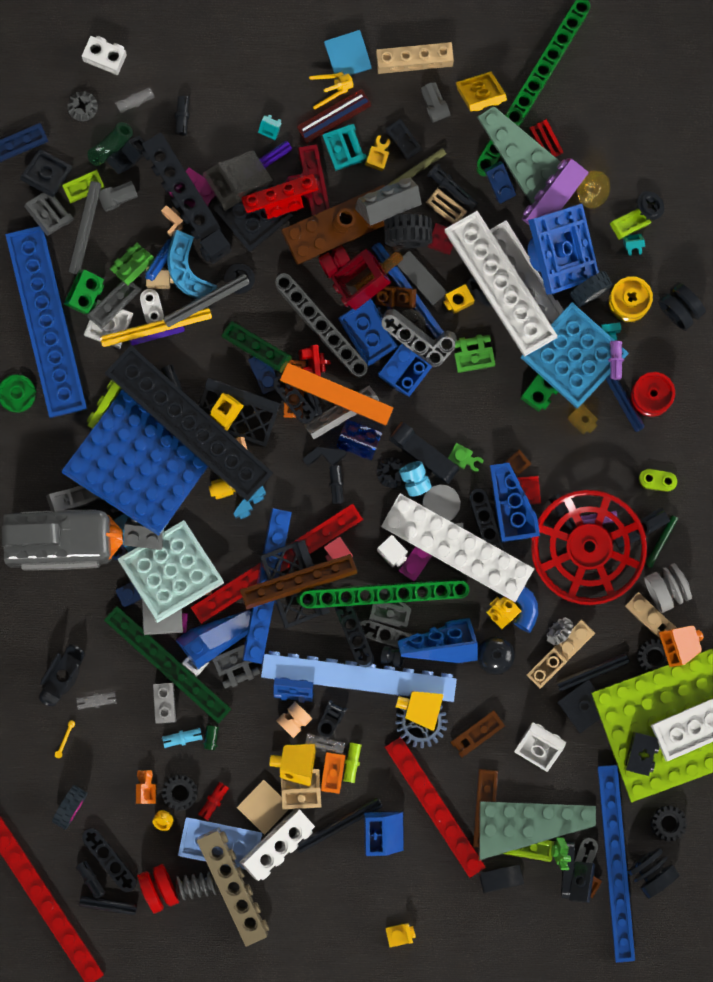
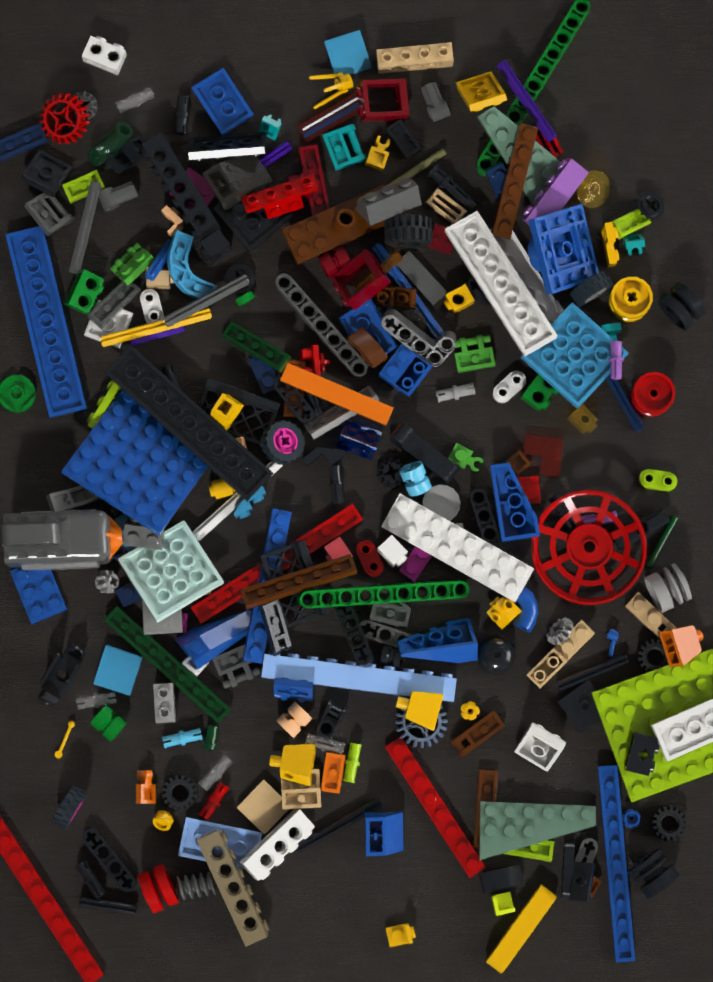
(38, 593): none -> blue plate
(68, 111): none -> red gear
(107, 581): none -> light grey gear
(108, 723): none -> green wheel
(118, 670): none -> dark azure slope
(215, 772): none -> clear pin
(222, 101): none -> blue plate
(222, 512): none -> white axle
(227, 145): none -> black plate
(245, 298): none -> green tile
(275, 627): none -> plate
(282, 442): none -> black wheel
(368, 347): none -> reddish brown slope
(369, 558): none -> red plate
(400, 96): none -> dark red window
(455, 392): none -> light grey pin
(469, 705): none -> yellow plate
(502, 903): none -> neon yellow panel
(509, 386): none -> white plate
(514, 181): none -> reddish brown plate
(521, 929): none -> yellow beam
(526, 101): none -> dark purple axle
(549, 449): none -> clear red tile
(560, 853): bright green plate -> none
(609, 237): none -> yellow plate
(612, 635): none -> blue hand
(631, 823): none -> blue plate

